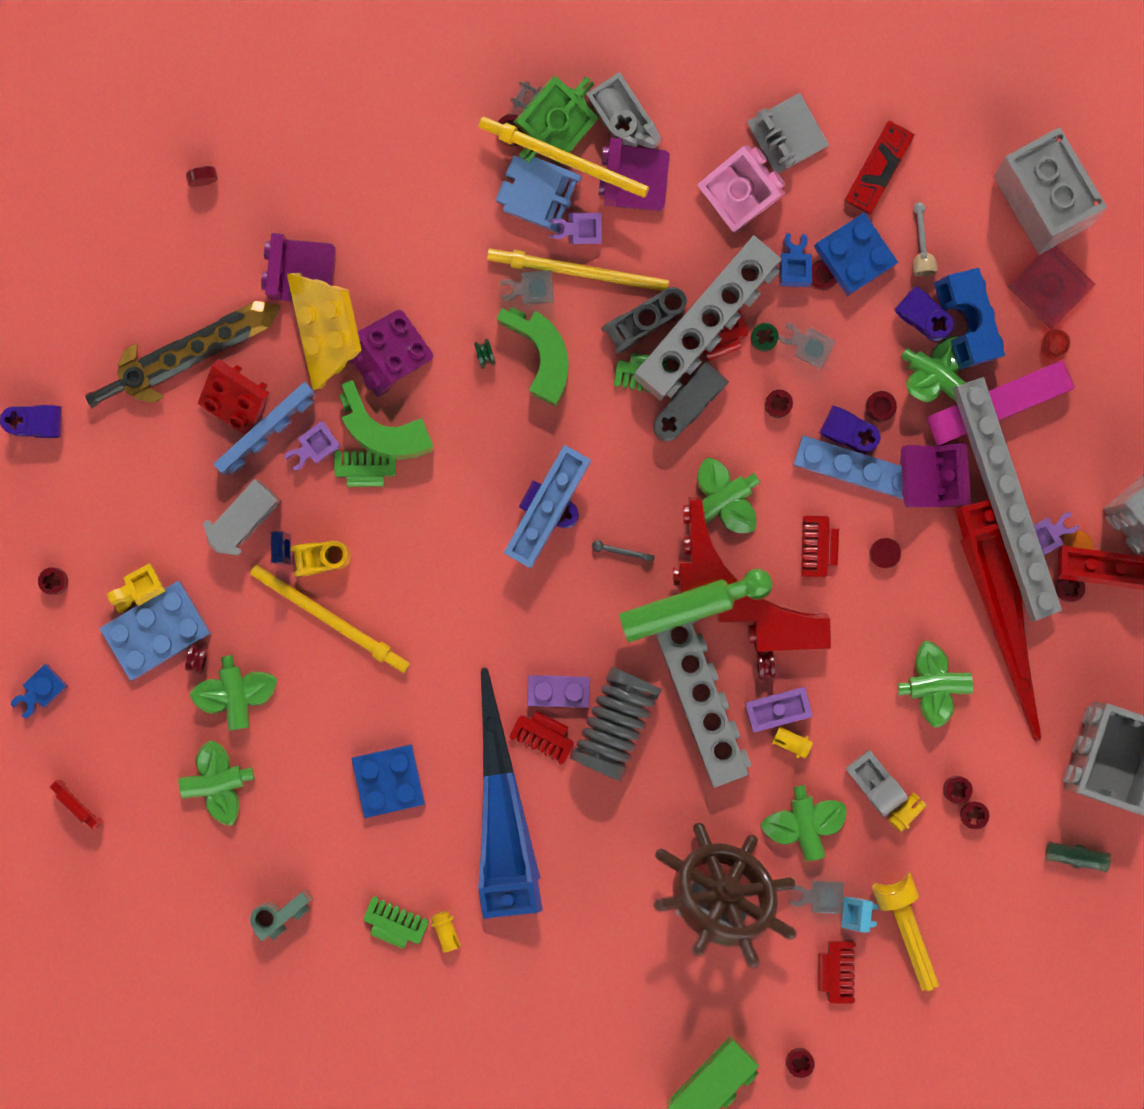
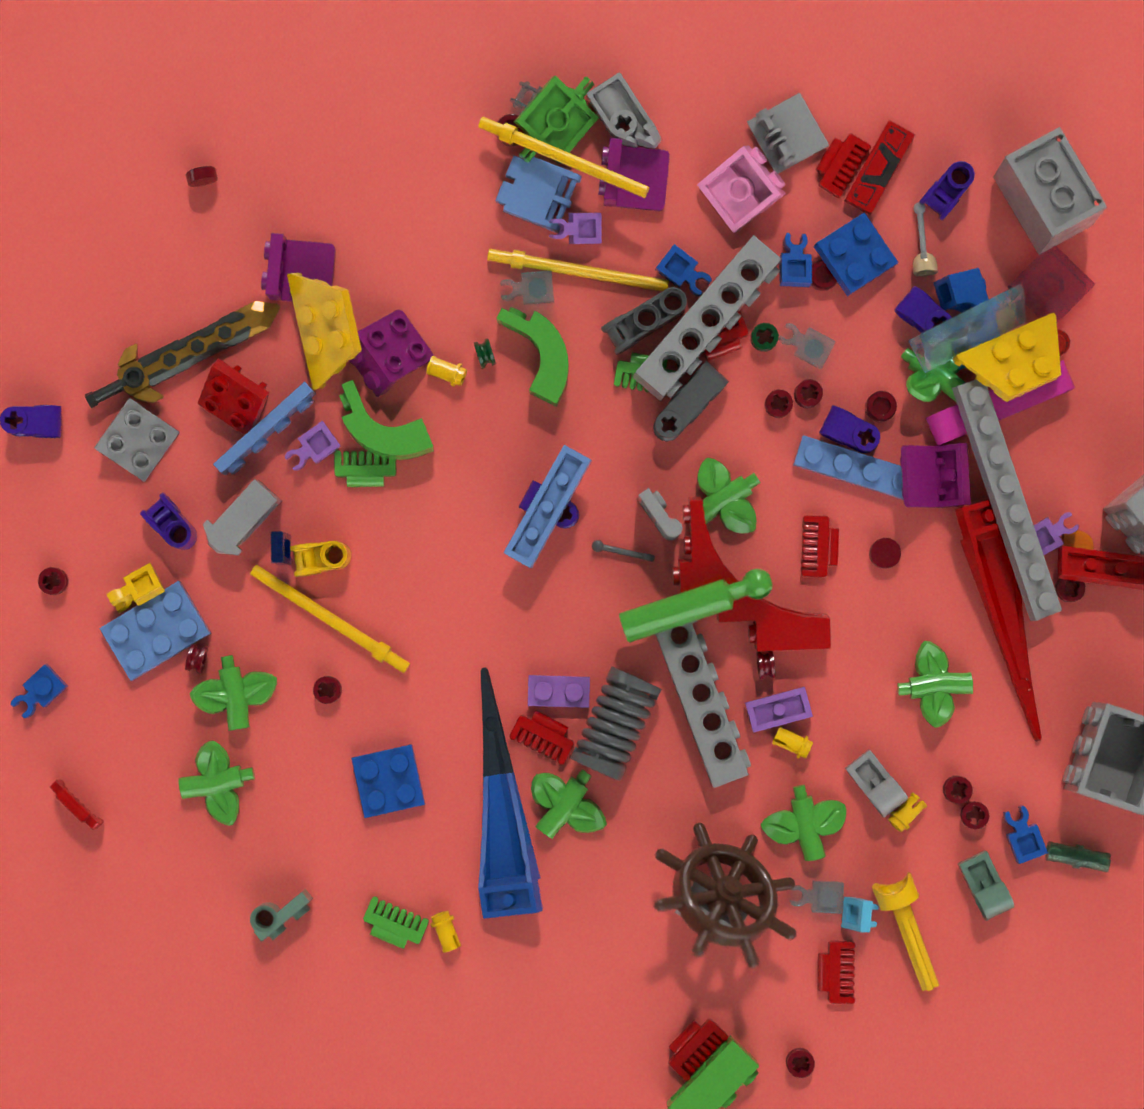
(136, 439): none -> light grey hinge
(166, 519): none -> dark purple piece
(328, 680): none -> dark red bush
(446, 371): none -> yellow pin
(566, 804): none -> bright green plant
(654, 507): none -> light grey plate
(679, 268): none -> blue plate
(690, 1041): none -> red piece
(811, 402): none -> dark red bush
(833, 162): none -> red piece
(945, 192): none -> dark purple piece
(970, 328): none -> clear light blue windscreen
(985, 885): none -> sand green plate
(1017, 359): none -> yellow wing
(1024, 840): none -> blue plate

